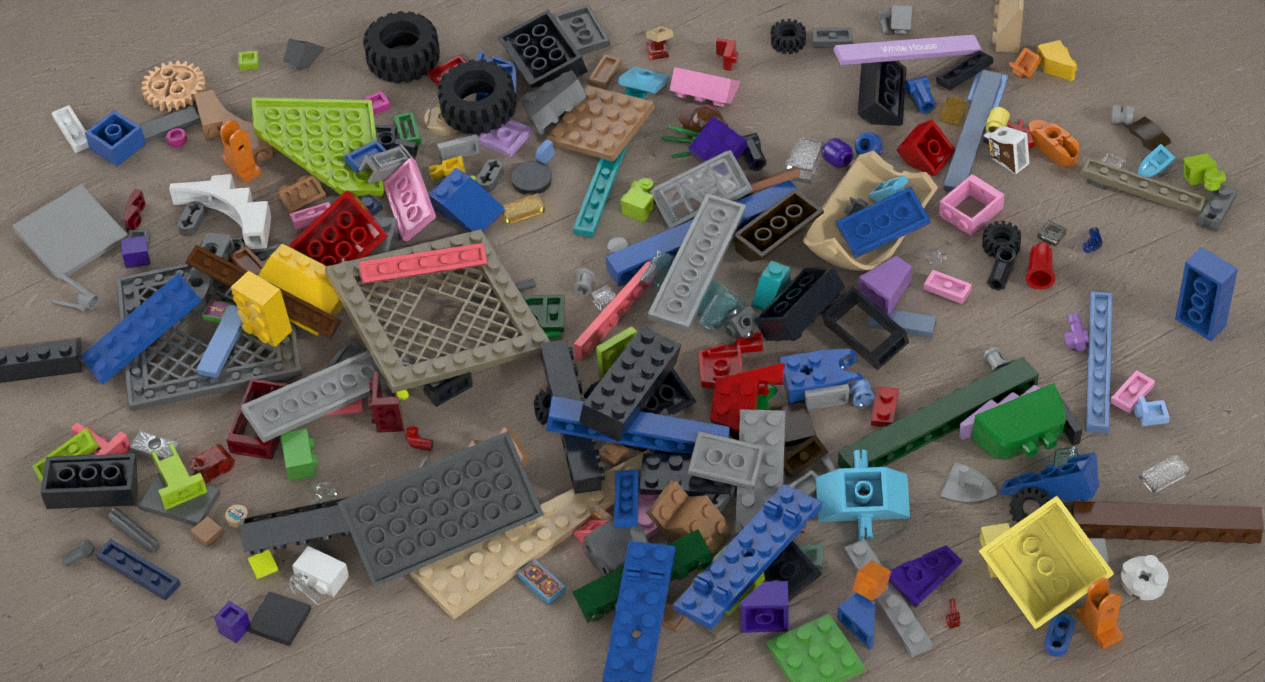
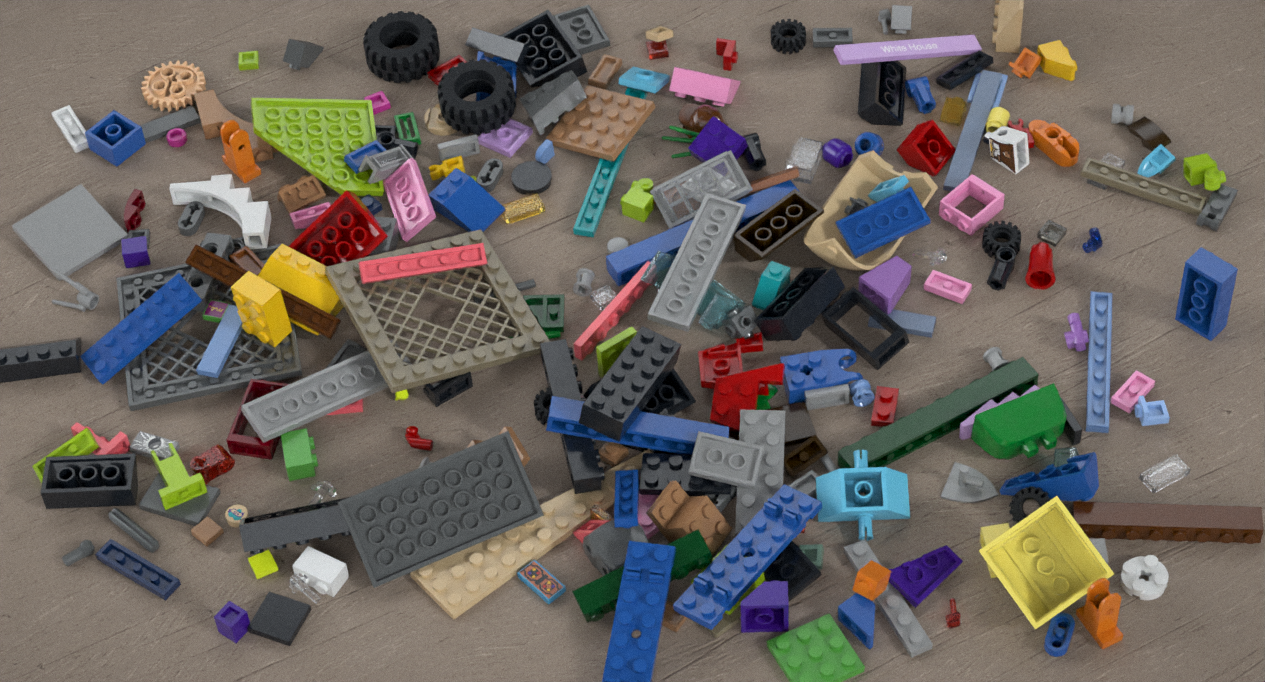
(386, 411): dark red bracket -> none
(497, 45): none -> tile

